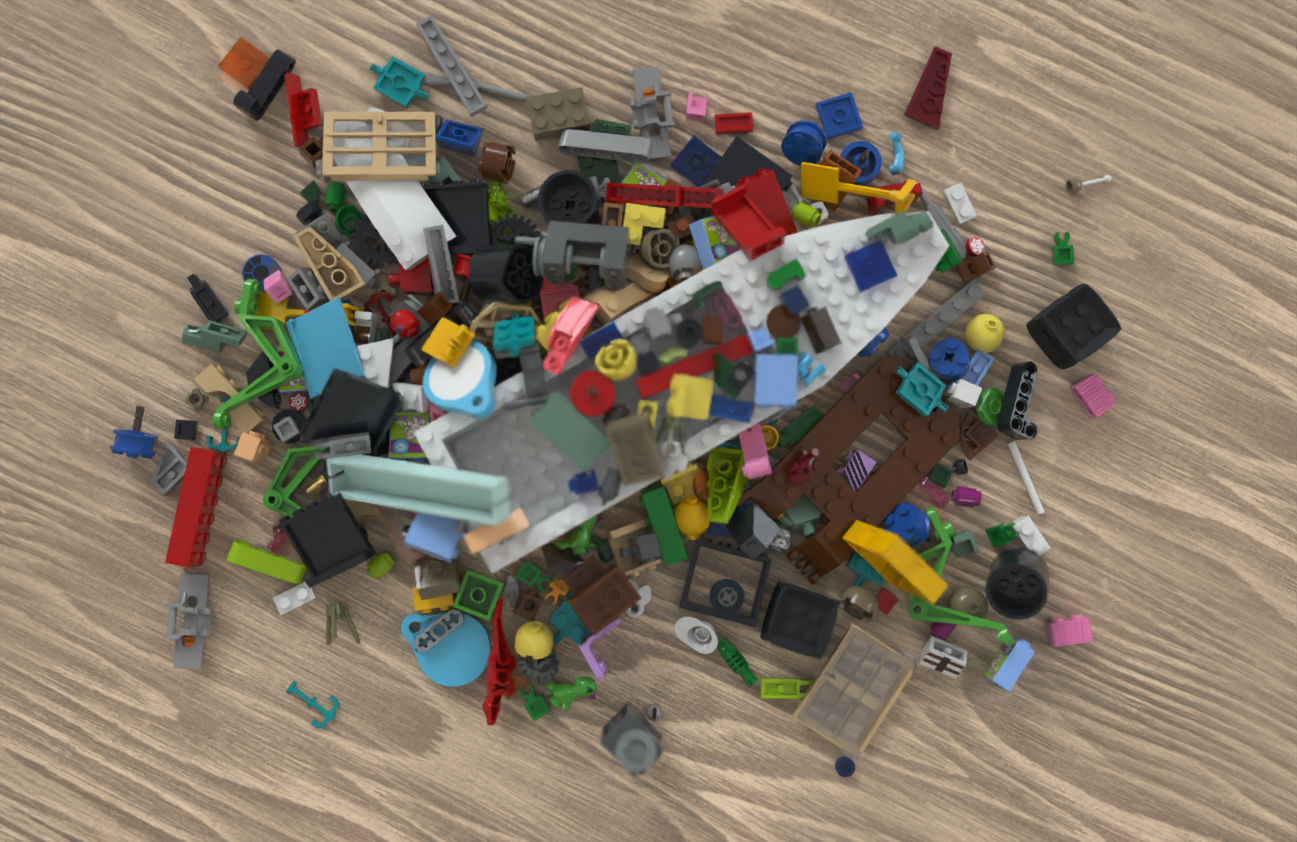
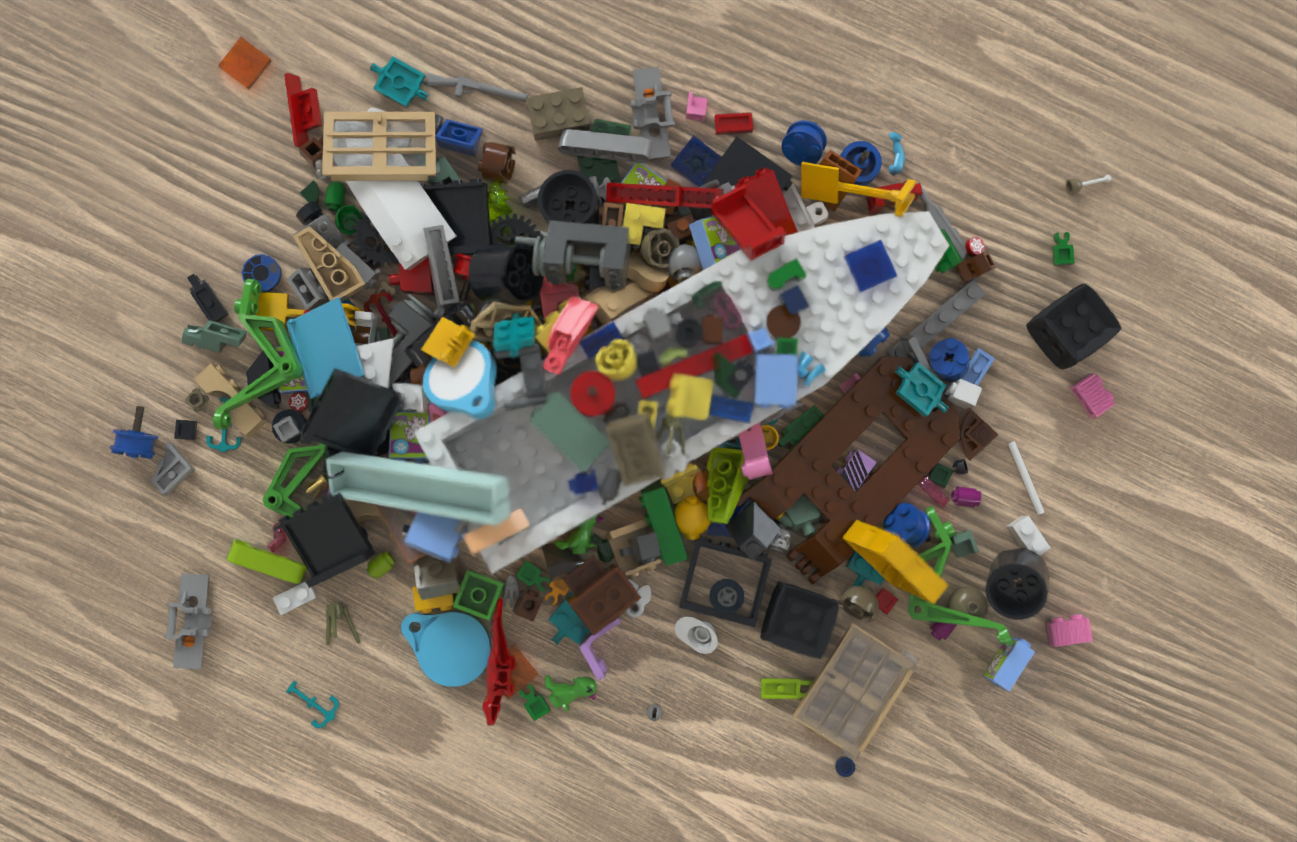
(196, 507): red brick -> none
(253, 446): light nougat brick -> none
(265, 87): black beam -> none
(277, 286): bright pink panel -> none
(343, 446): light grey hinge -> none
(404, 323): red head -> none
(424, 634): light grey beam -> none
(435, 308): reddish brown brick -> none
(451, 66): light grey plate -> none
(534, 640): light yellow cylinder -> none
(546, 668): dark grey gear -> none
(632, 740): piece -> none
(736, 661): green hinge -> none
(801, 469): dark red piece -> none
(806, 215): lime brick -> none
(820, 329): dark brown brick -> none
(839, 116): blue tile -> none
(901, 227): sand green plate -> none
(928, 97): dark red wing -> none
(943, 657): white brick -> none
(959, 204): white plate -> none
(985, 333): light yellow cylinder -> none
(989, 405): bright green tile -> none
(1001, 534): green plate -> none
(1016, 403): black beam -> none

